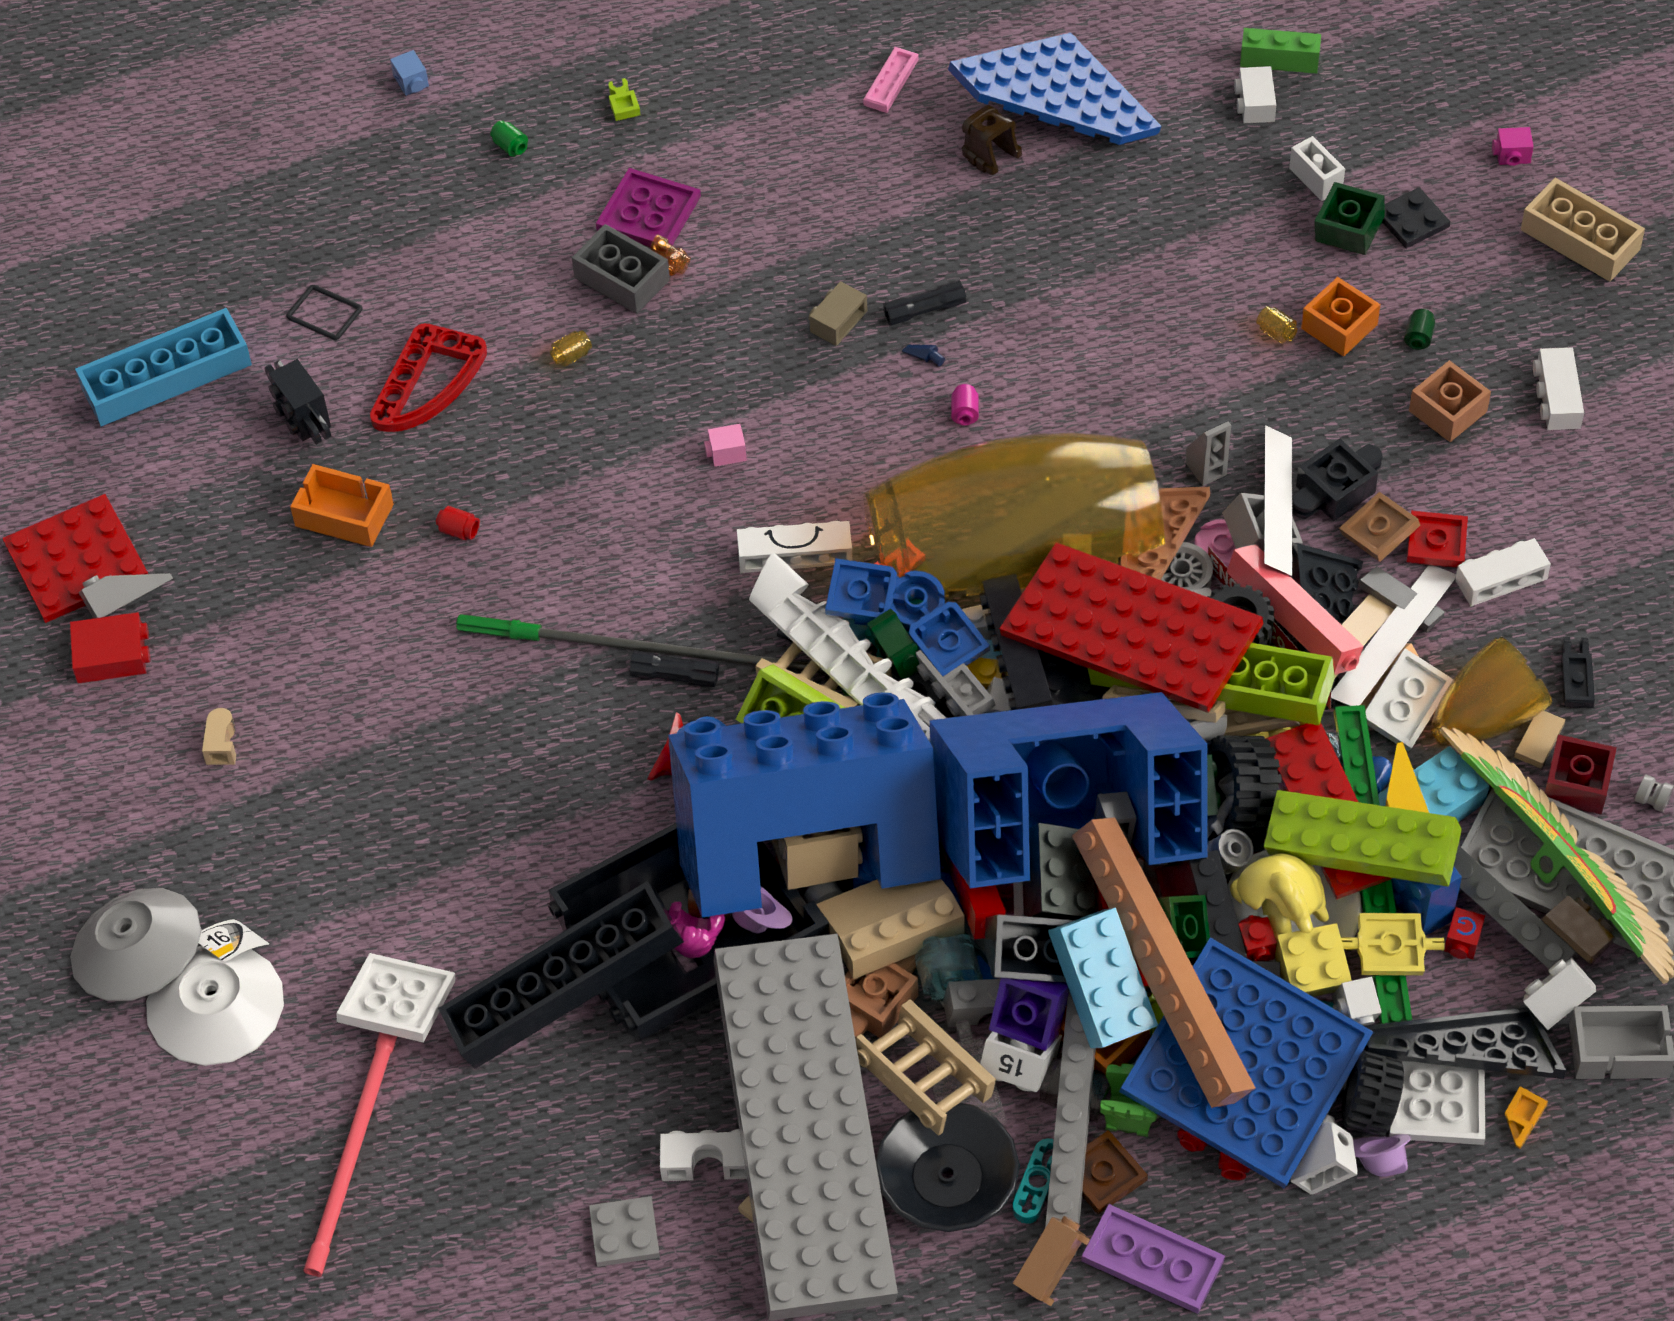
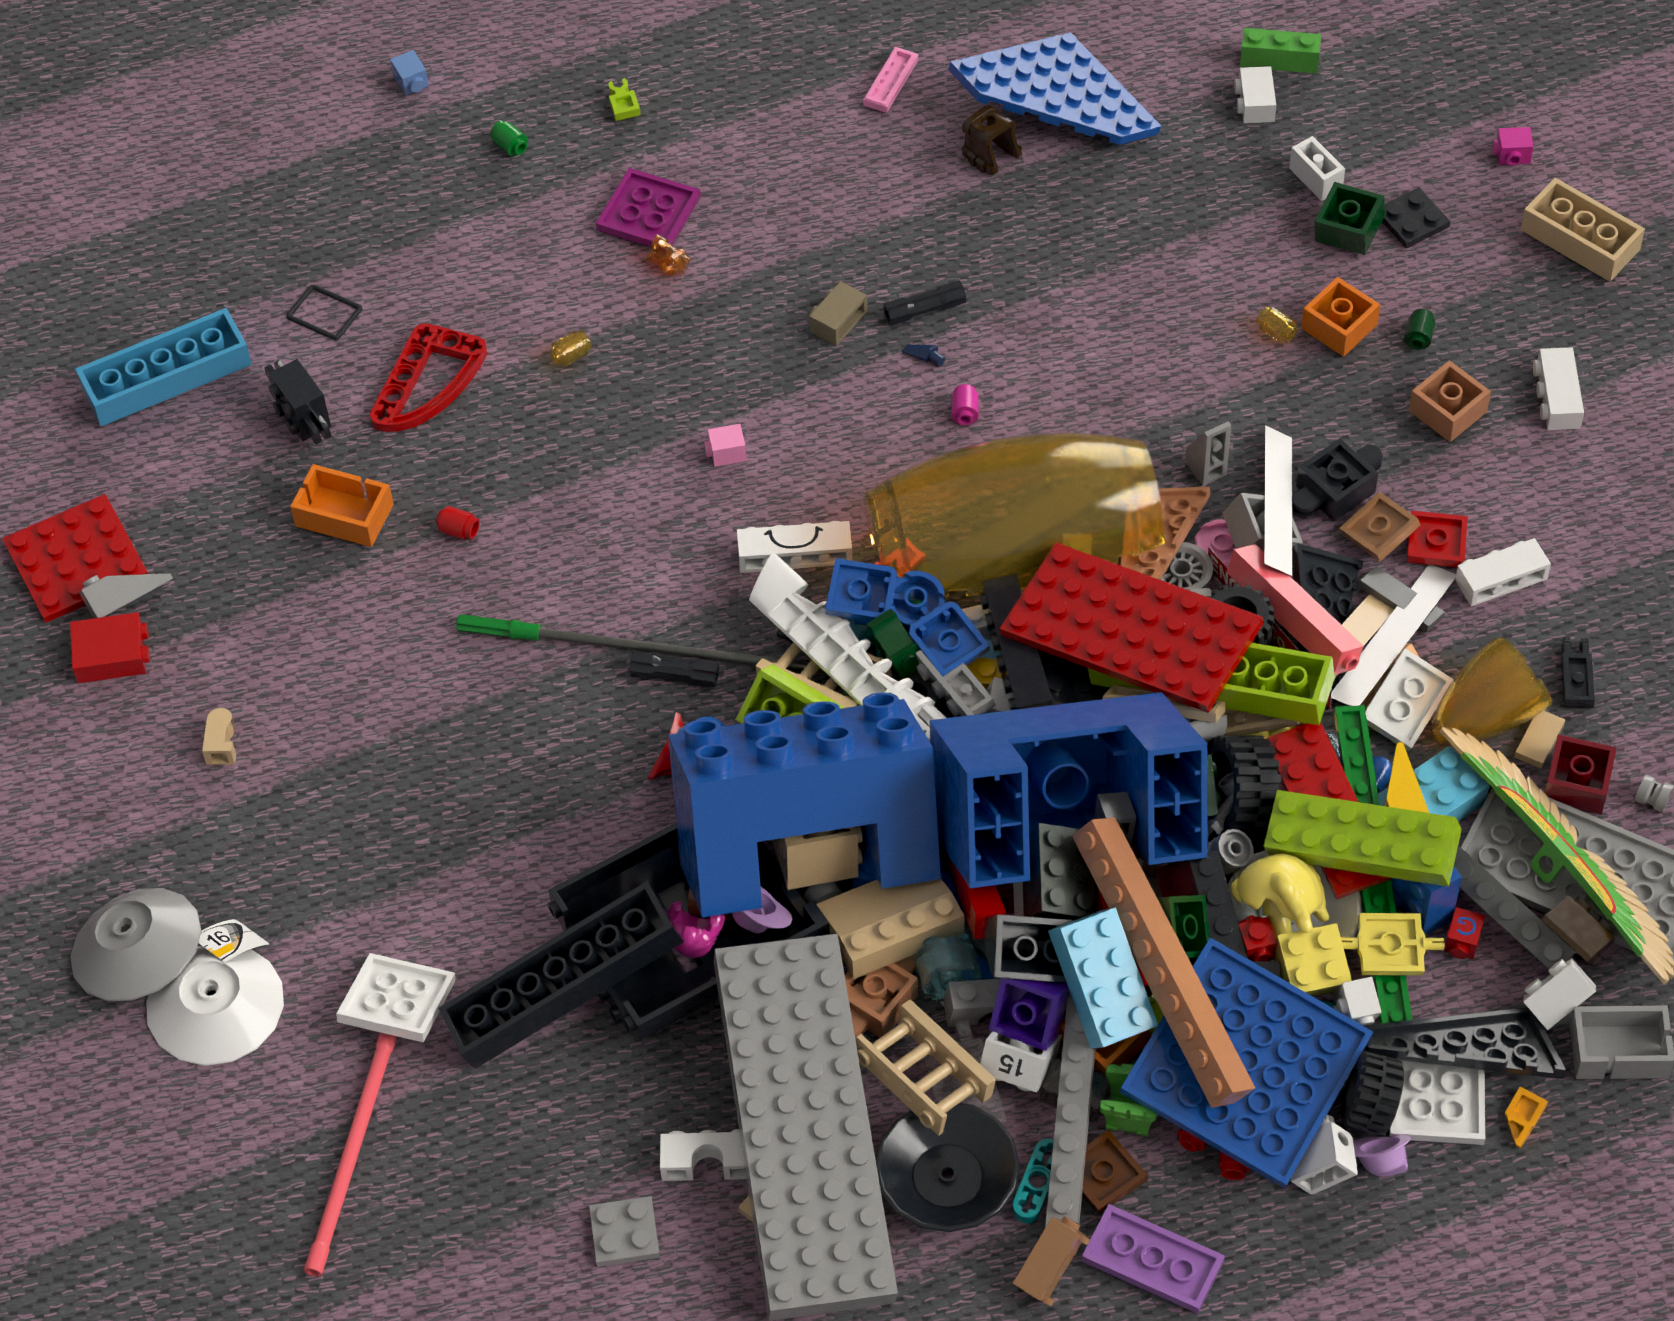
(620, 268): dark grey brick -> none

